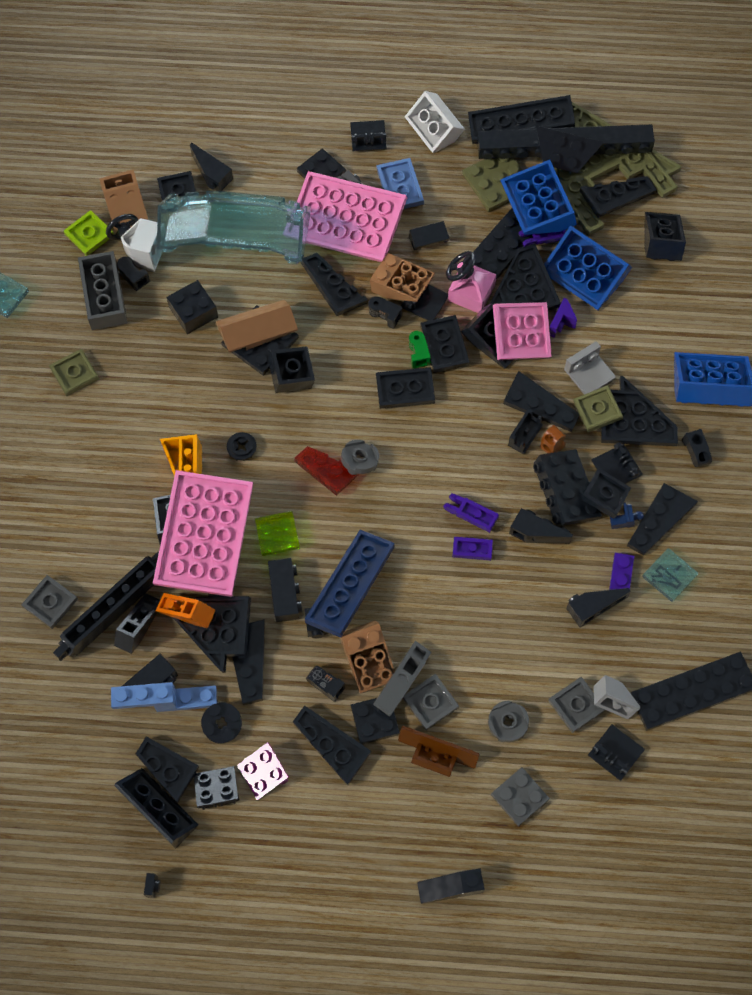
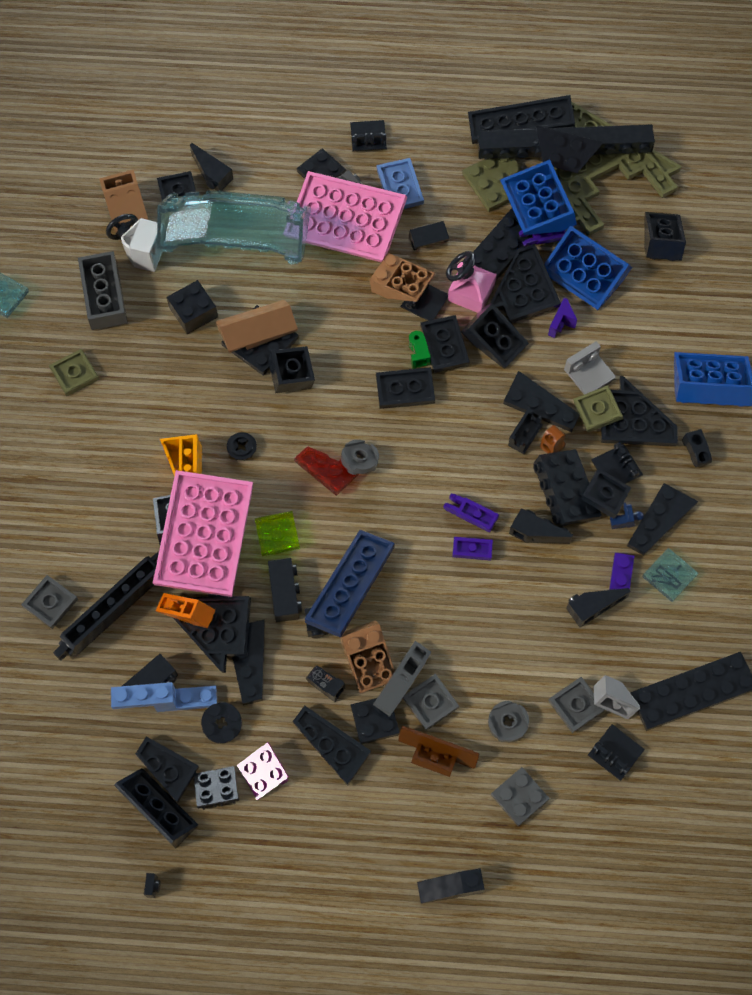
(87, 233): lime plate -> none
(135, 625): black slope -> none
(136, 278): black leg -> none
(332, 286): black wing -> none
(386, 310): black leg -> none
(434, 122): white slope -> none
(522, 331): bright pink plate -> none
(613, 196): black wing -> none

